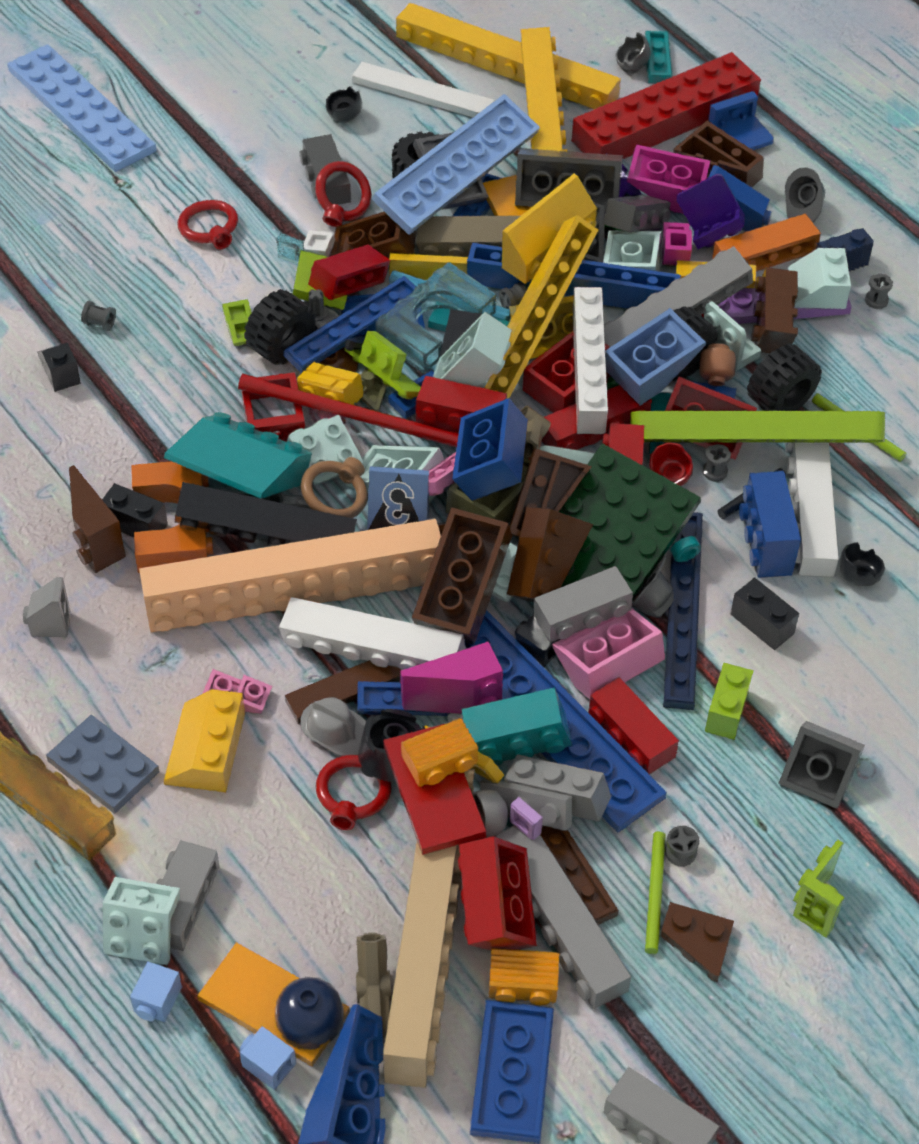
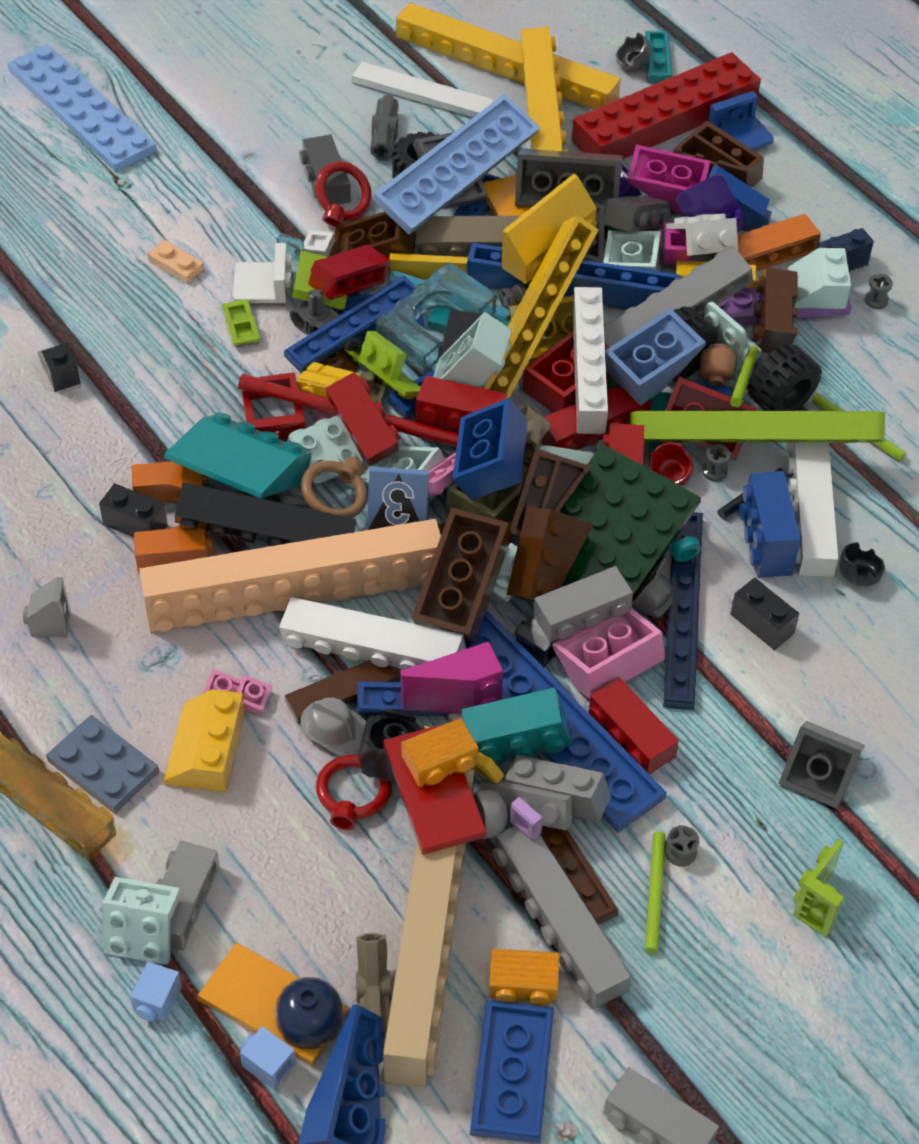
(95, 525): reddish brown slope -> none
(98, 315): dark grey bush -> none
(176, 261): none -> light nougat plate
(218, 235): red piece -> none
(264, 280): none -> white bracket
(278, 324): black tyre -> none
(344, 104): black hair -> none
(363, 418): none -> red brick
(384, 127): none -> dark grey piece
(496, 895): red brick -> none
(698, 936): reddish brown wing -> none
(707, 233): none -> white bracket
(728, 701): lime brick -> none
(744, 376): none -> lime bar
(804, 194): dark grey piece -> none

